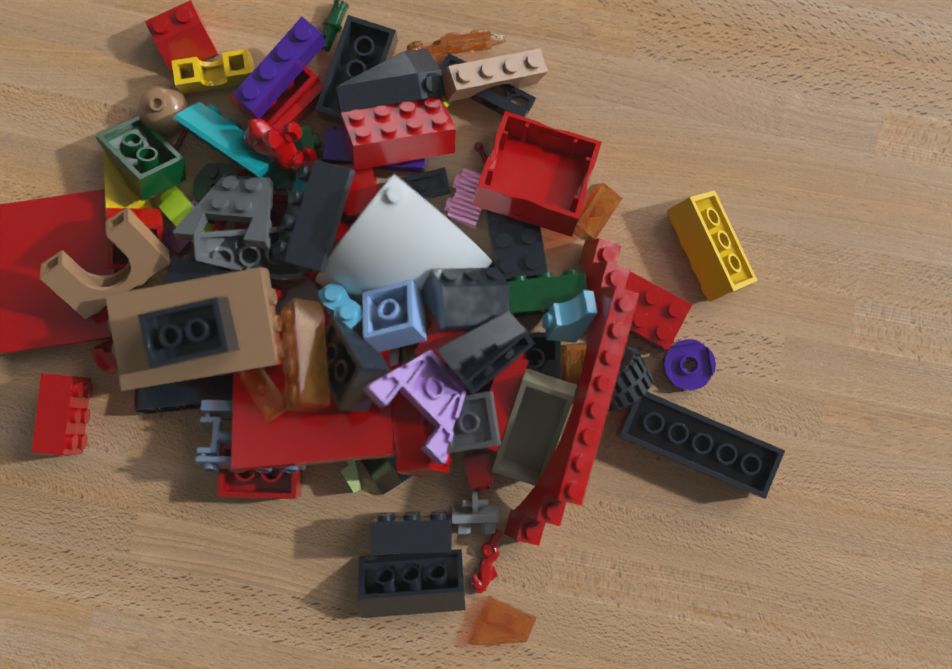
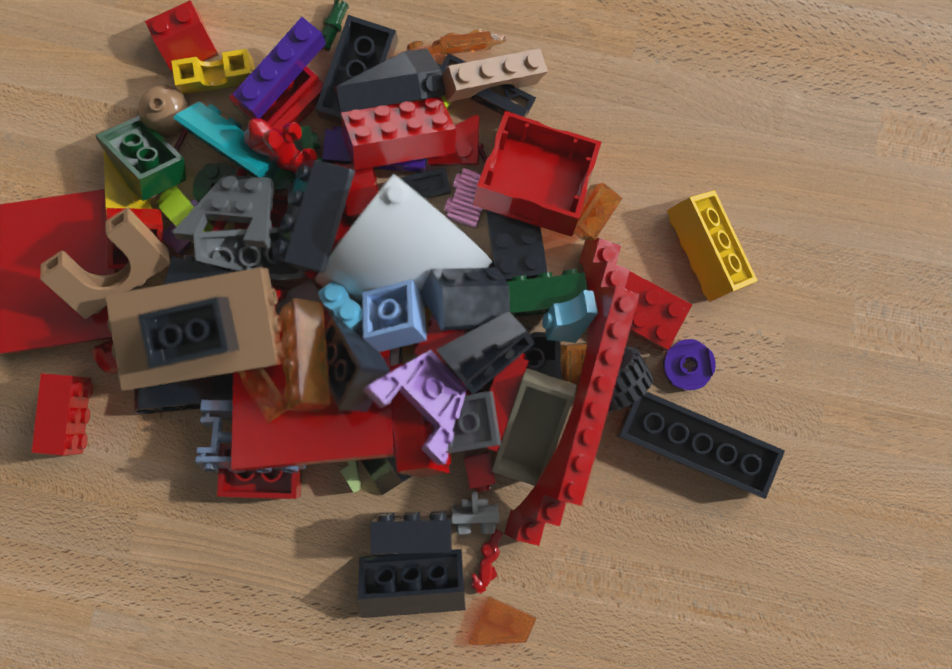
(465, 147): none -> red wing

